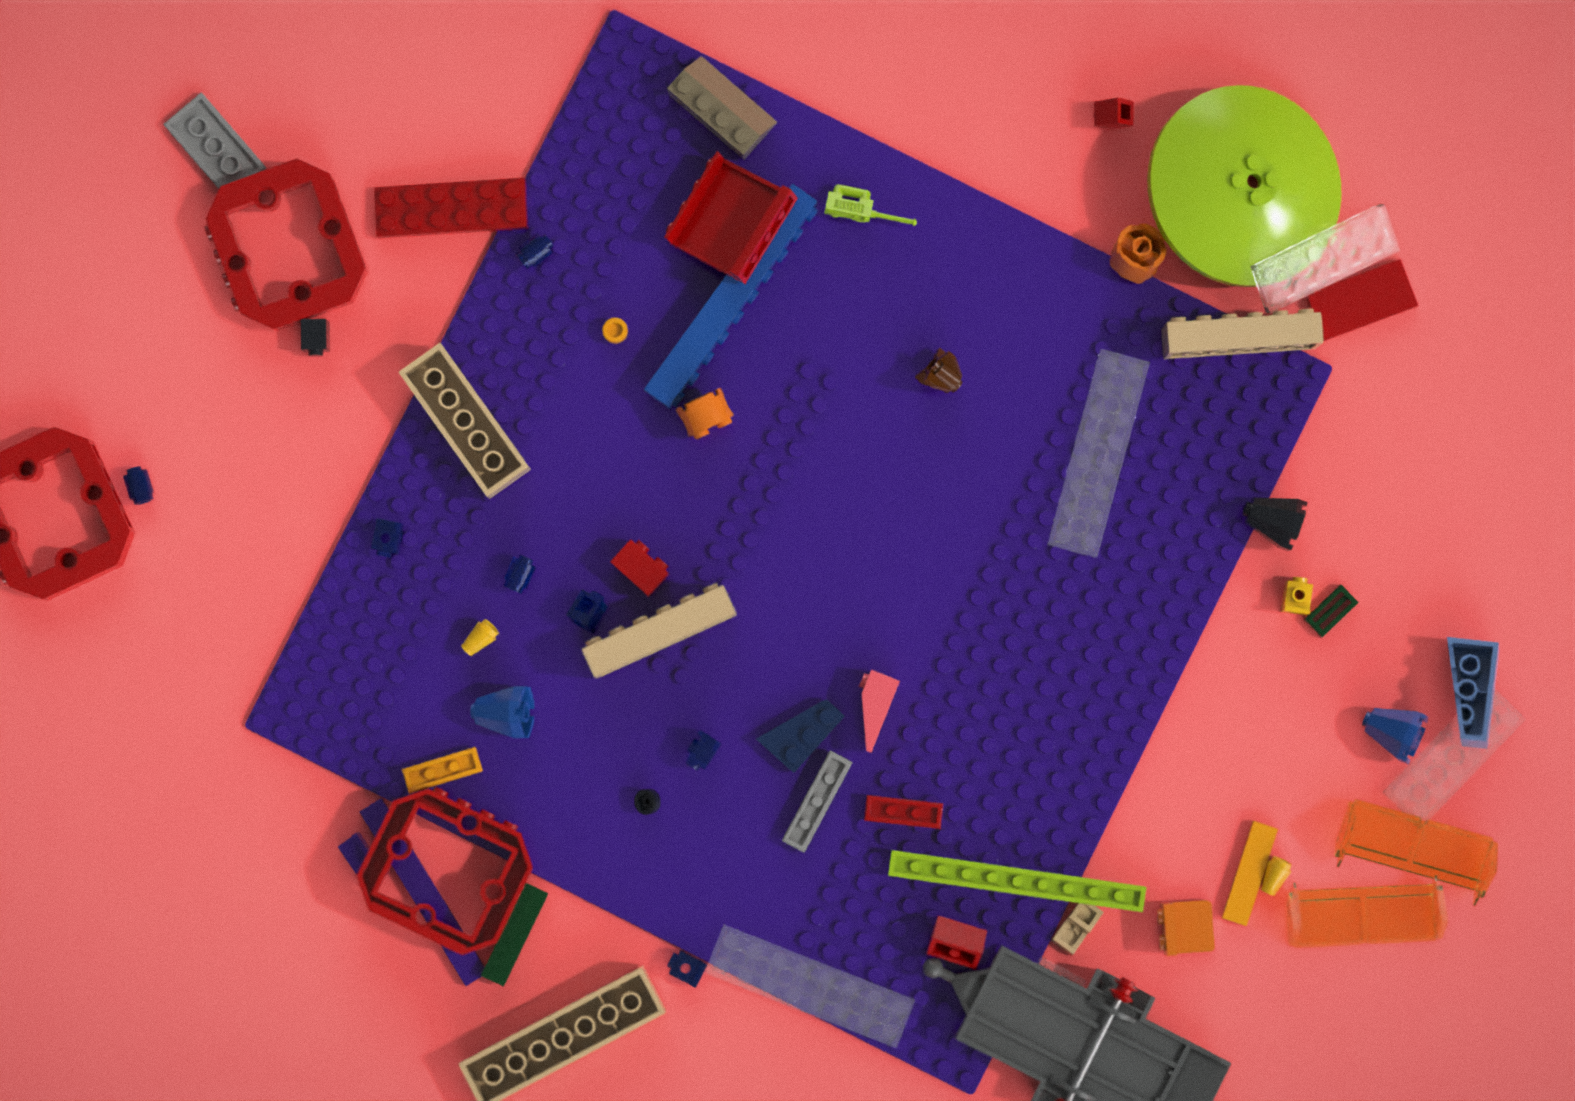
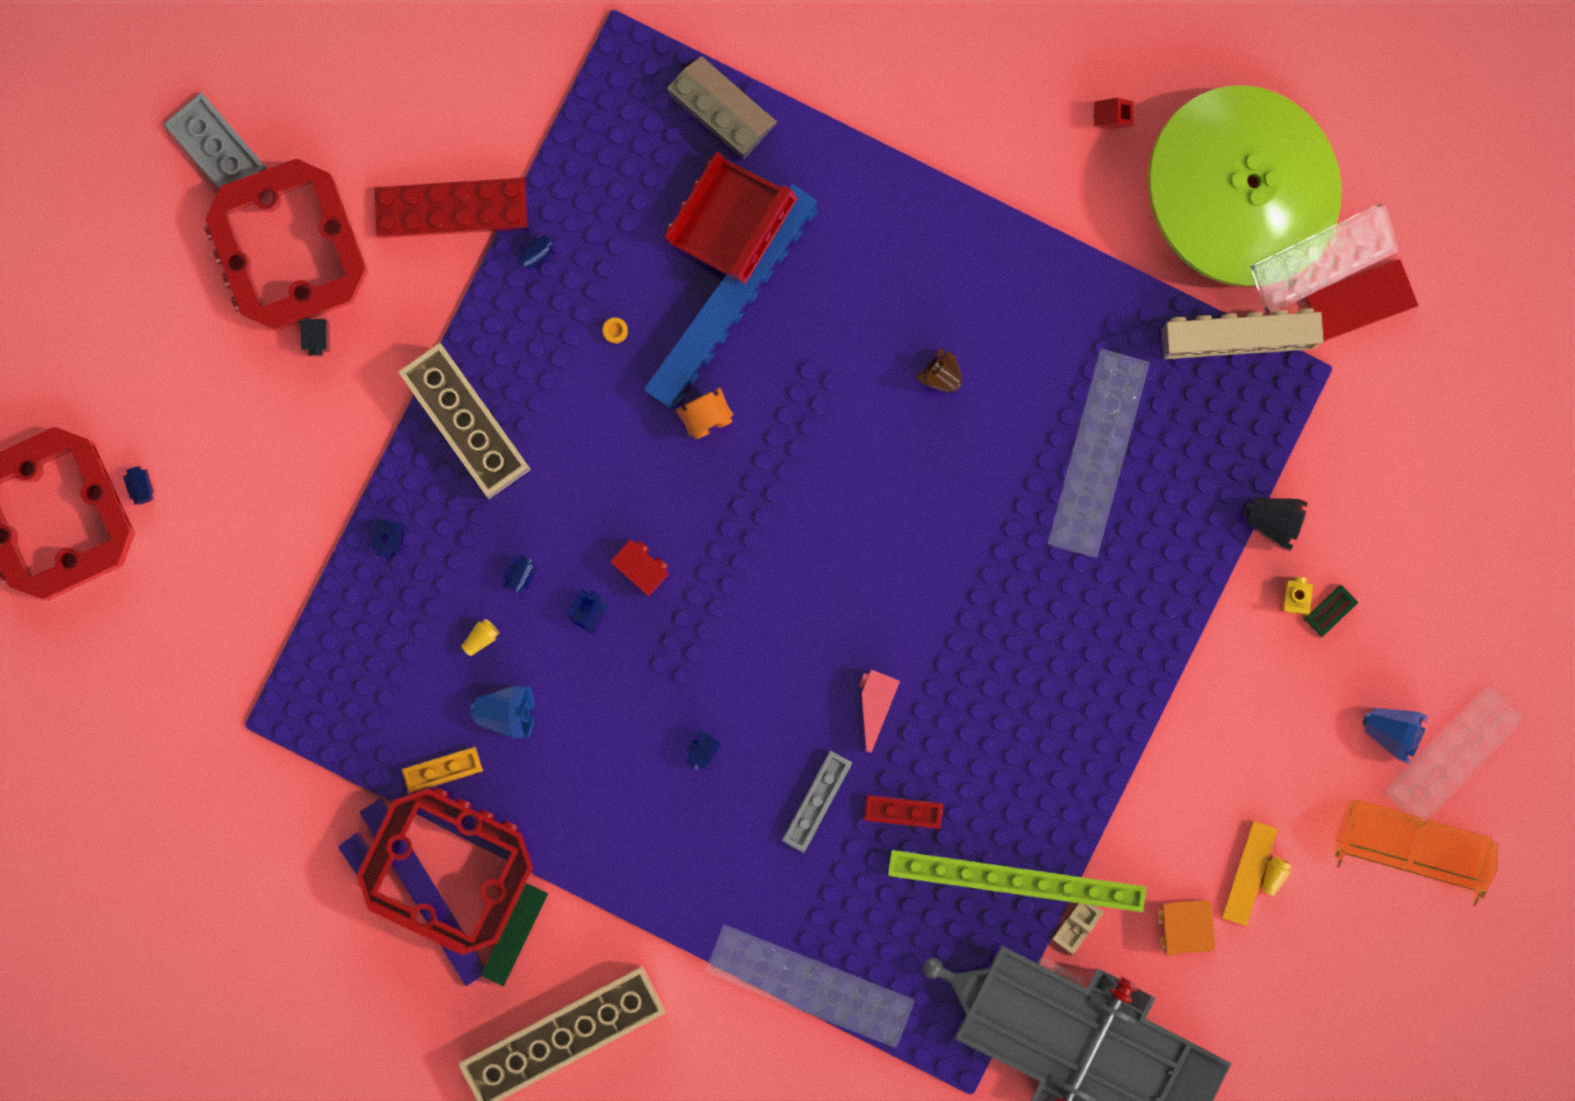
(647, 801): black tile -> none
(658, 632): tan brick -> none
(696, 972): clear blue brick -> none
(802, 734): dark blue wing -> none
(855, 210): lime piece -> none
(957, 942): red brick -> none
(1138, 252): orange brick -> none
(1366, 915): piece -> none
(1474, 681): medium blue wedge -> none

